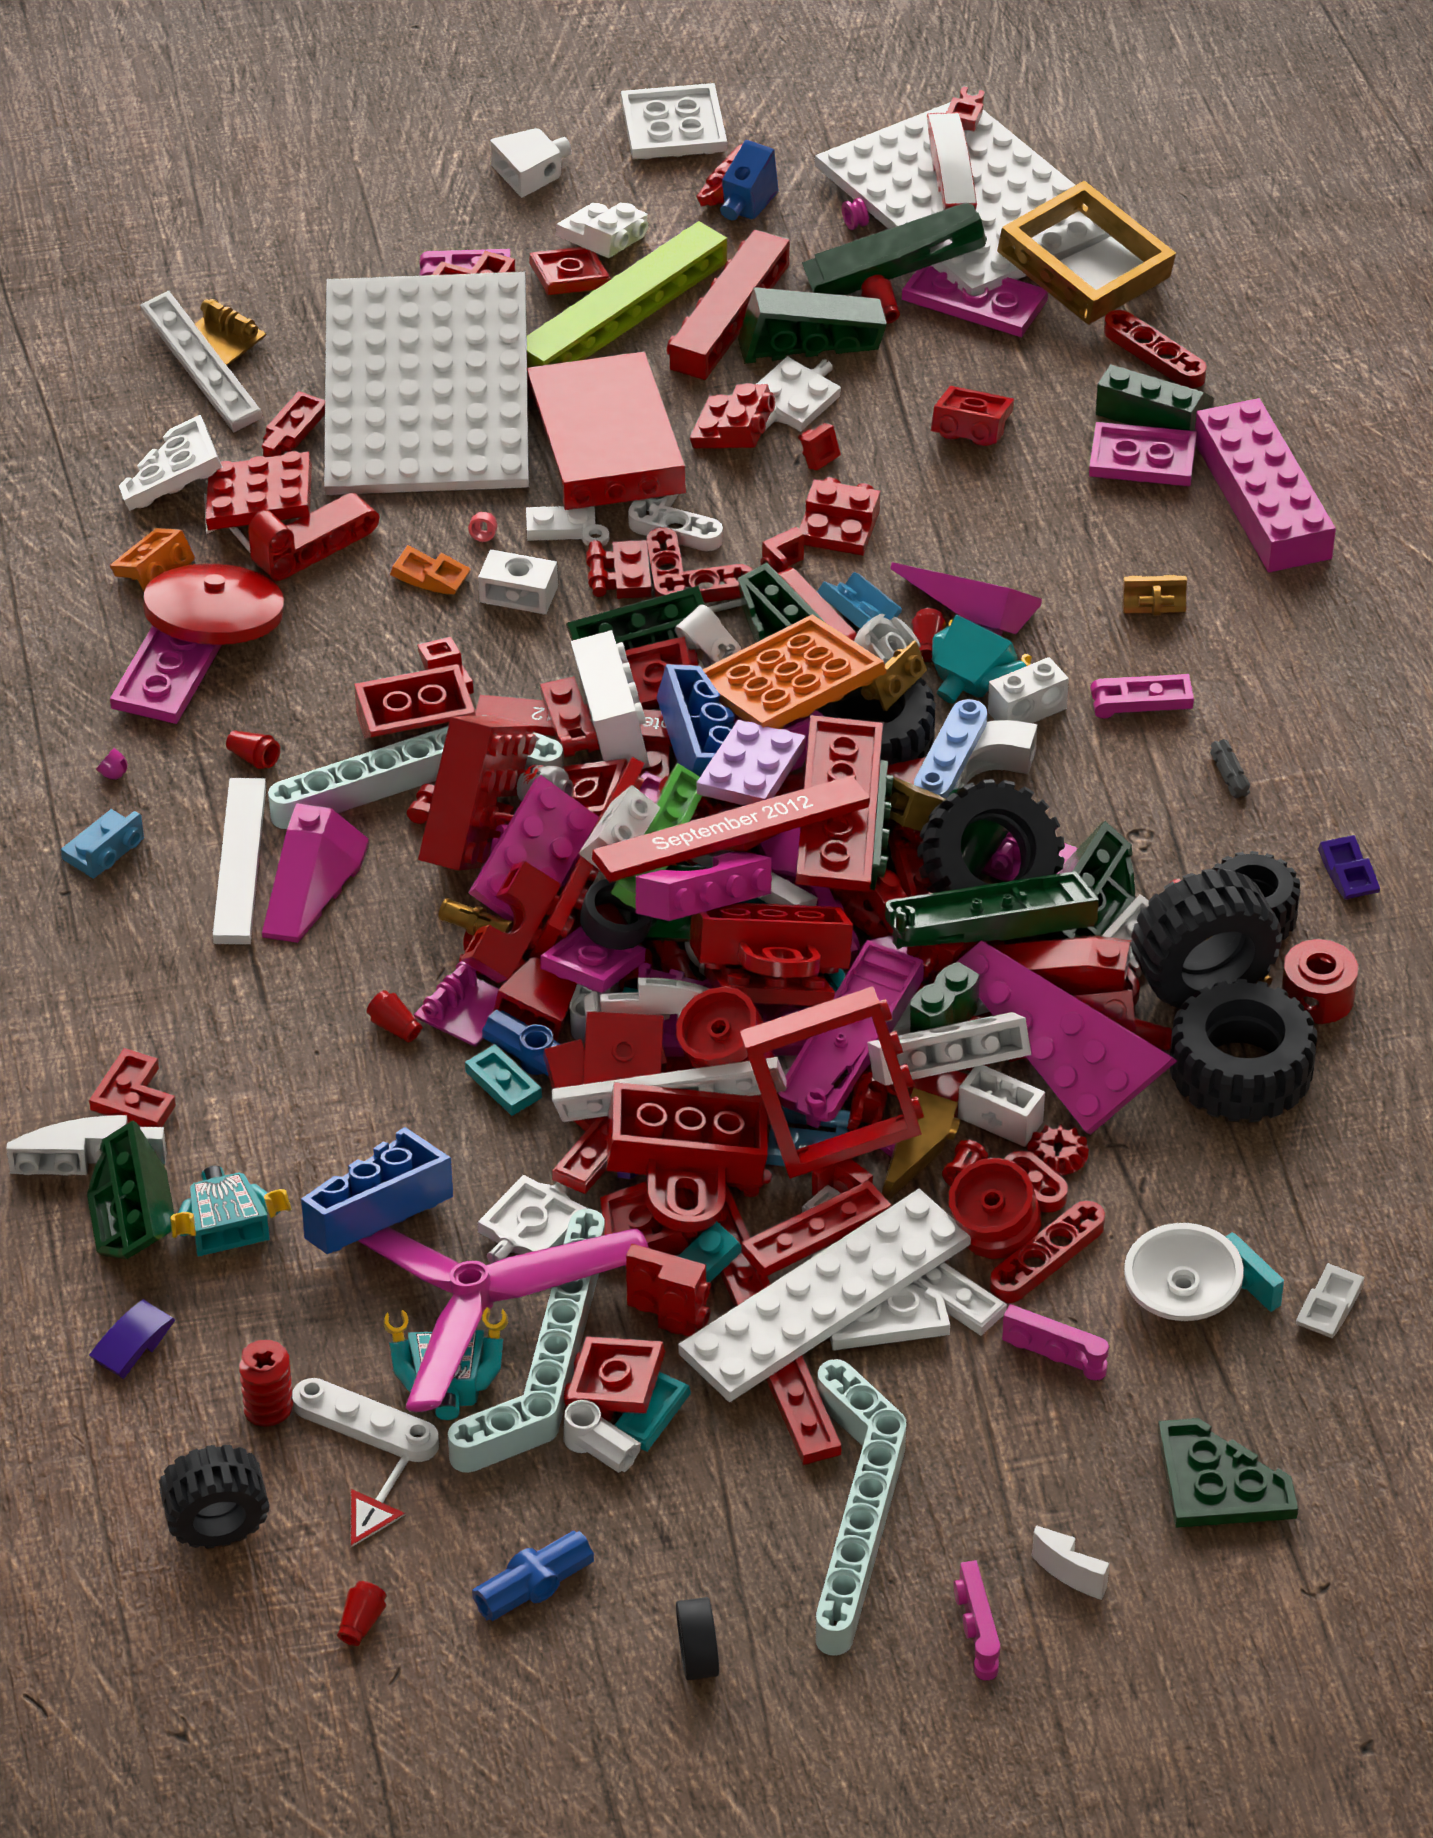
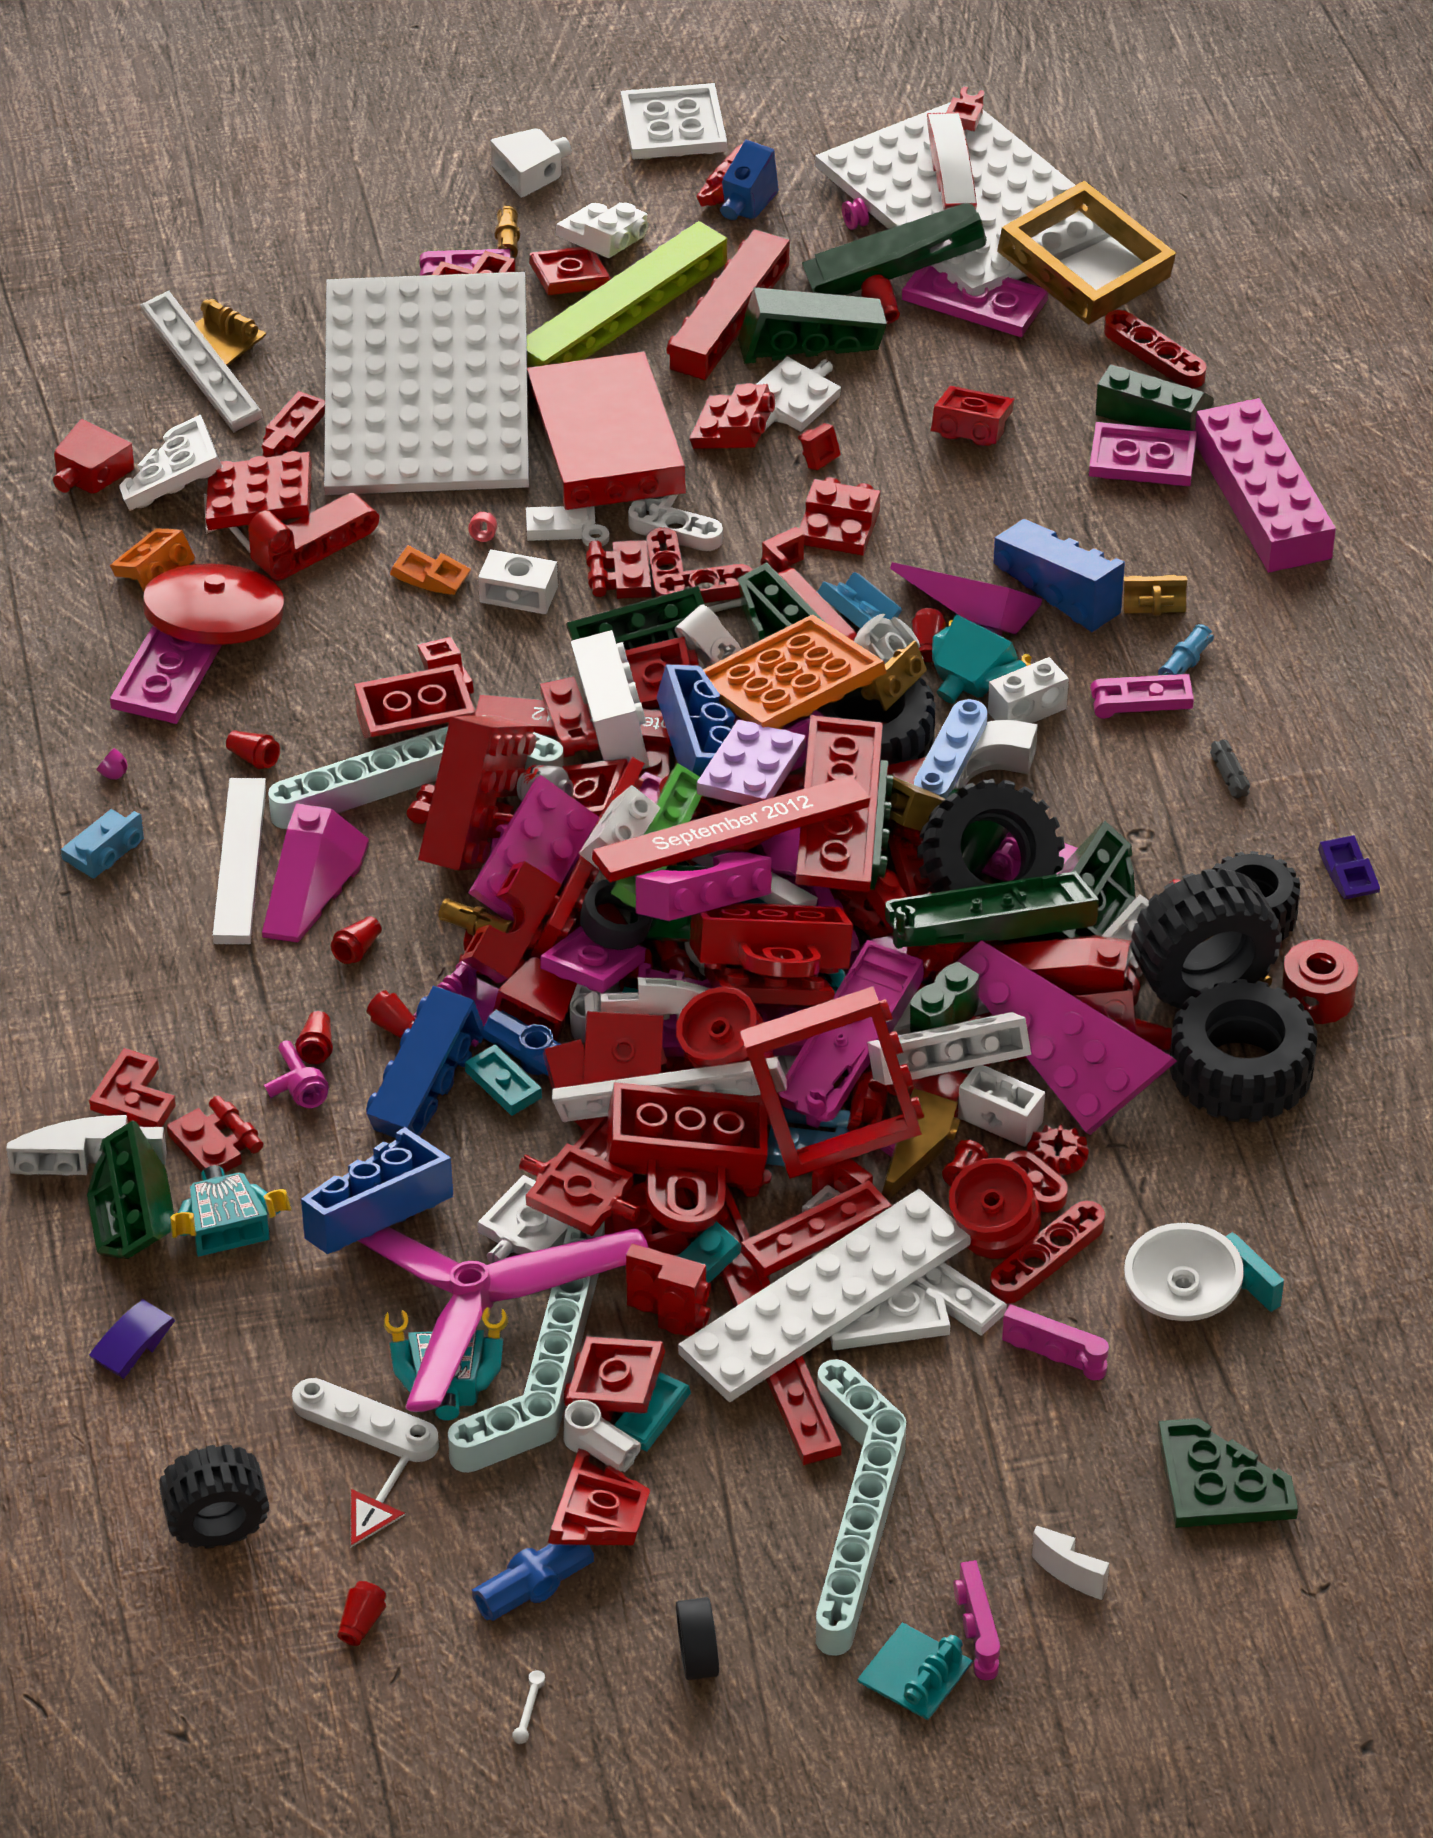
(91, 458): none -> red torso
(202, 1137): none -> red plate
(266, 1383): red piece -> none
(304, 1083): none -> dark pink piece
(315, 1040): none -> red cone
(354, 940): none -> red cone
(425, 1062): none -> blue wedge
(507, 230): none -> pearl gold pin
(536, 1681): none -> white hinge
(579, 1189): none -> red plate
(598, 1506): none -> red wing
(916, 1670): none -> teal hinge
(1062, 573): none -> blue wedge
(1187, 653): none -> dark azure pin
(1330, 1301): white slope -> none

